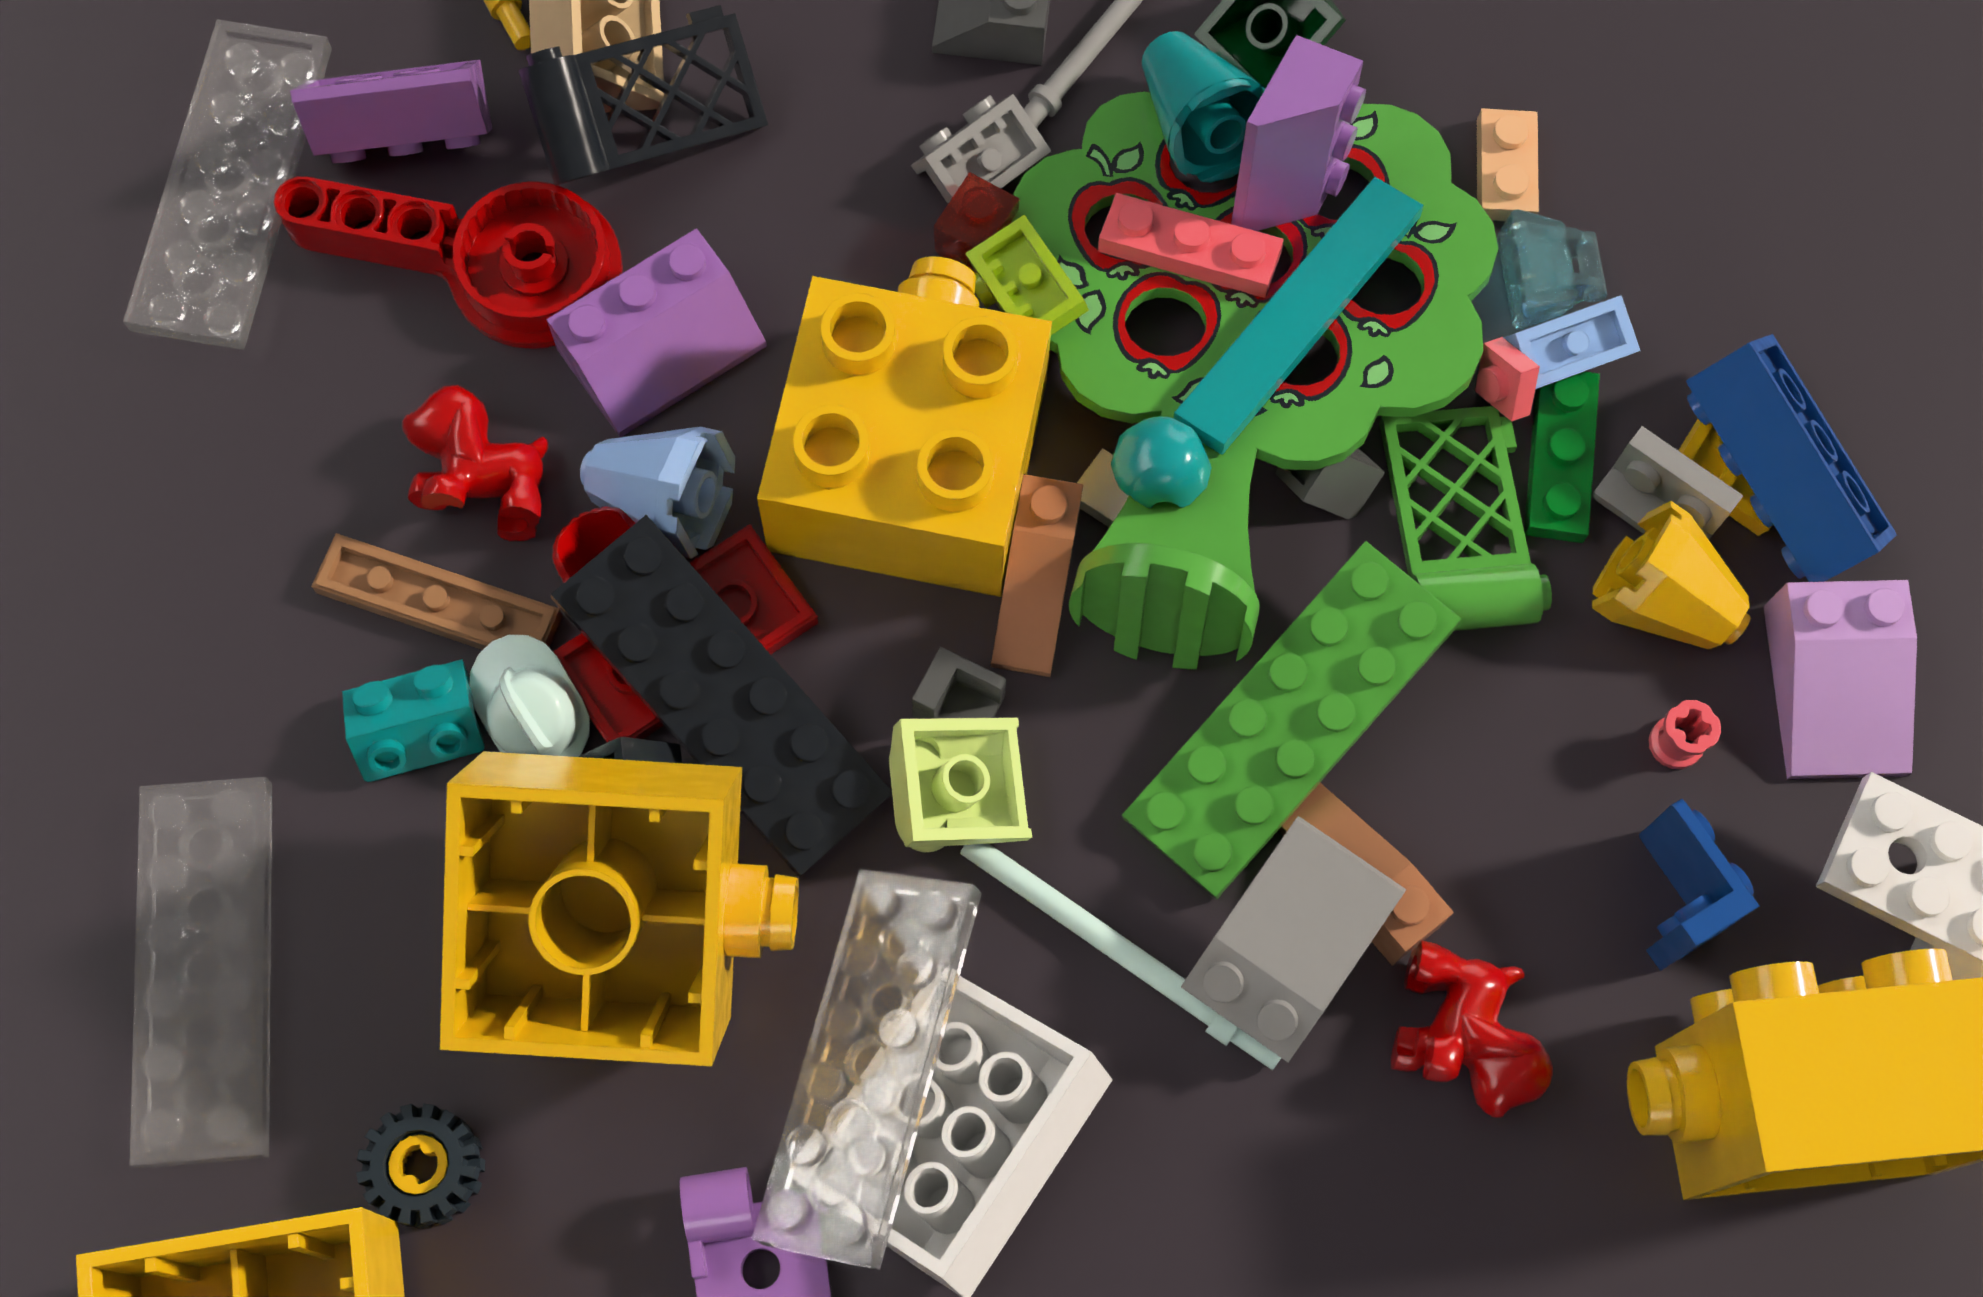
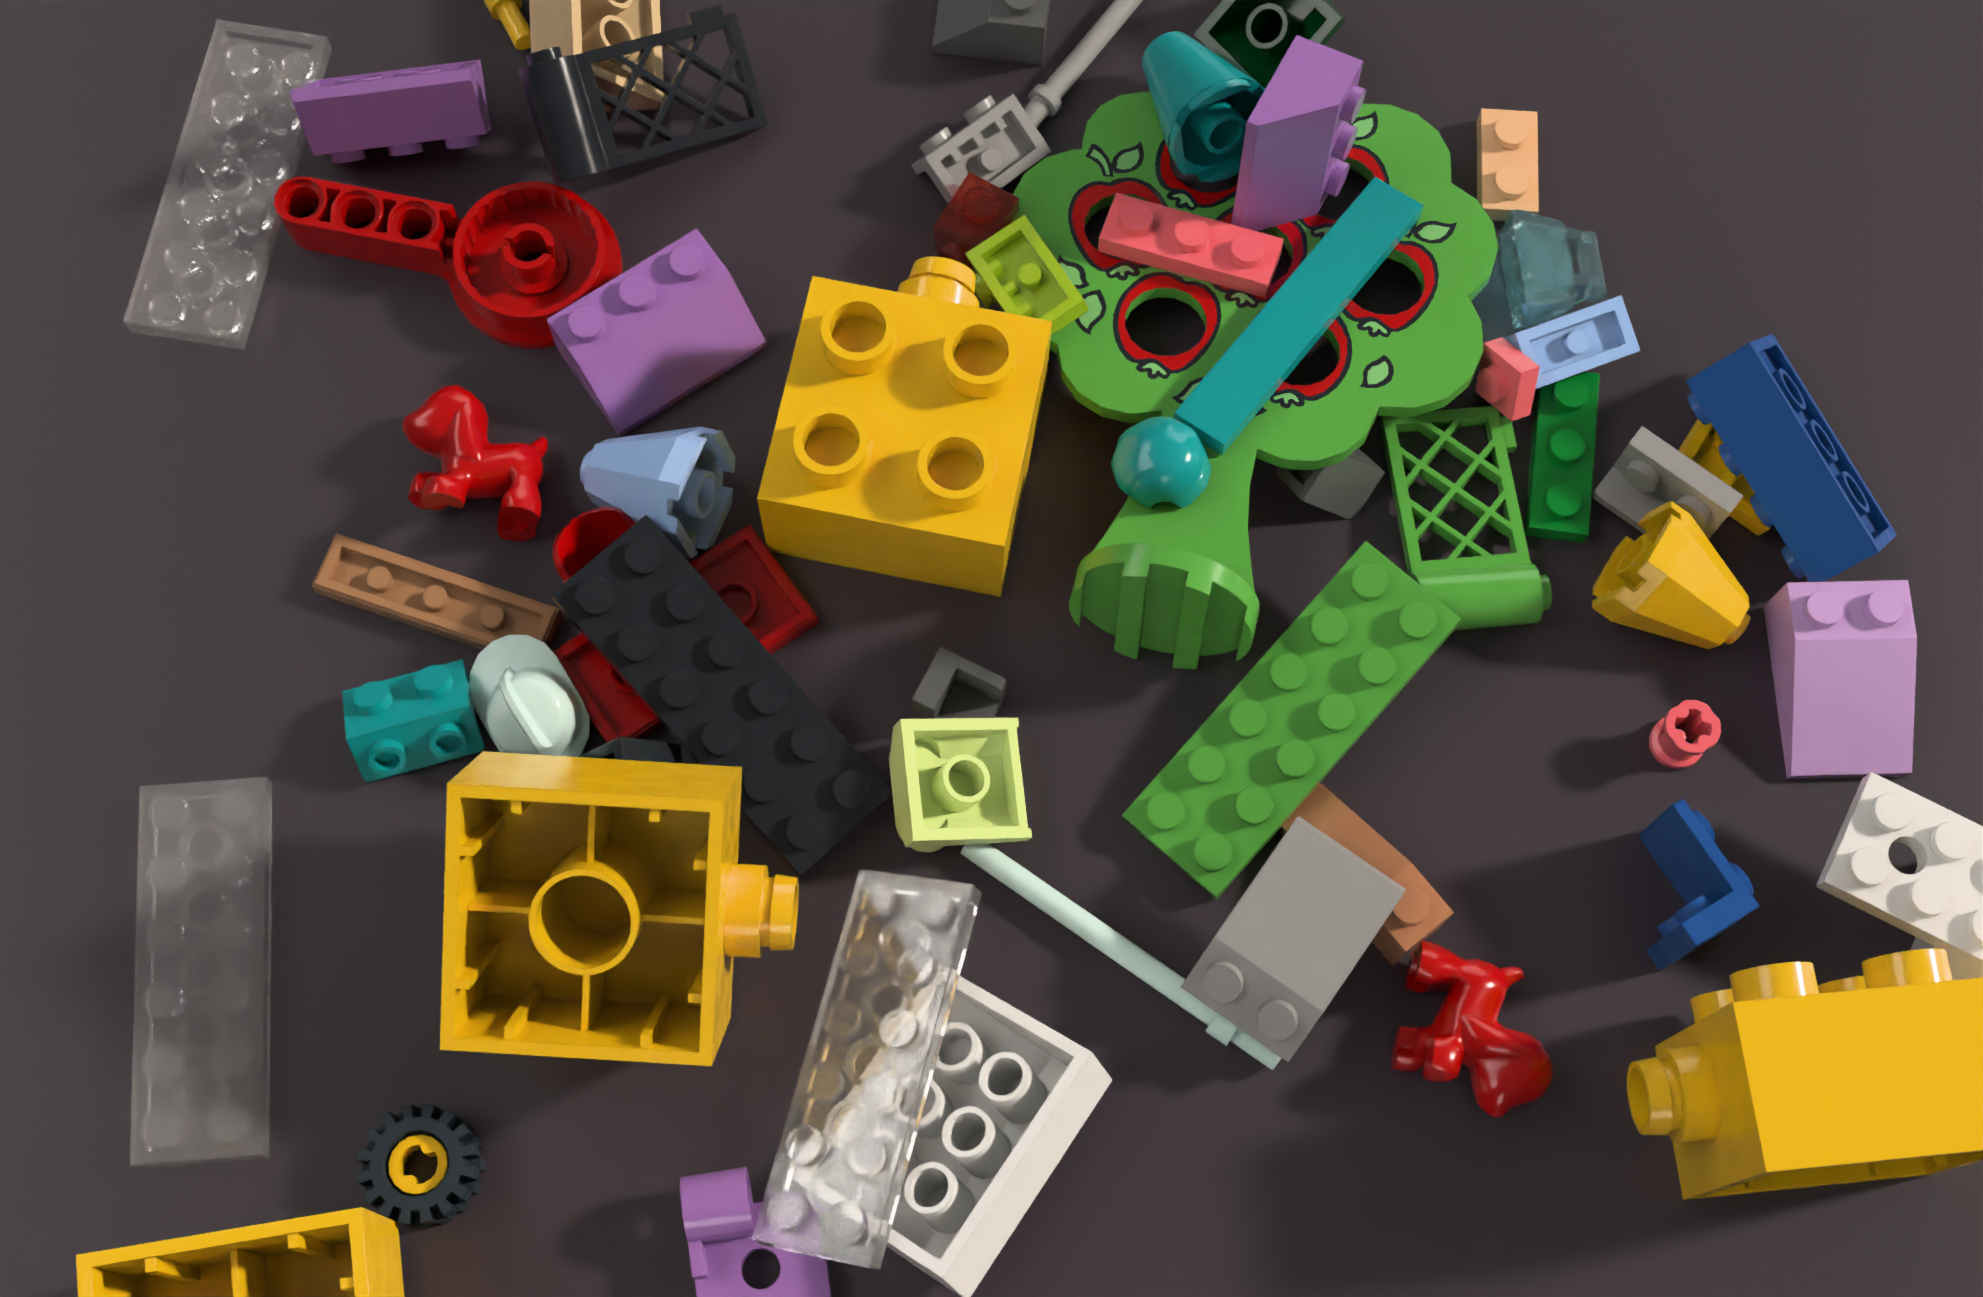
(1037, 575): nougat slope -> none
(1100, 491): white tile -> none

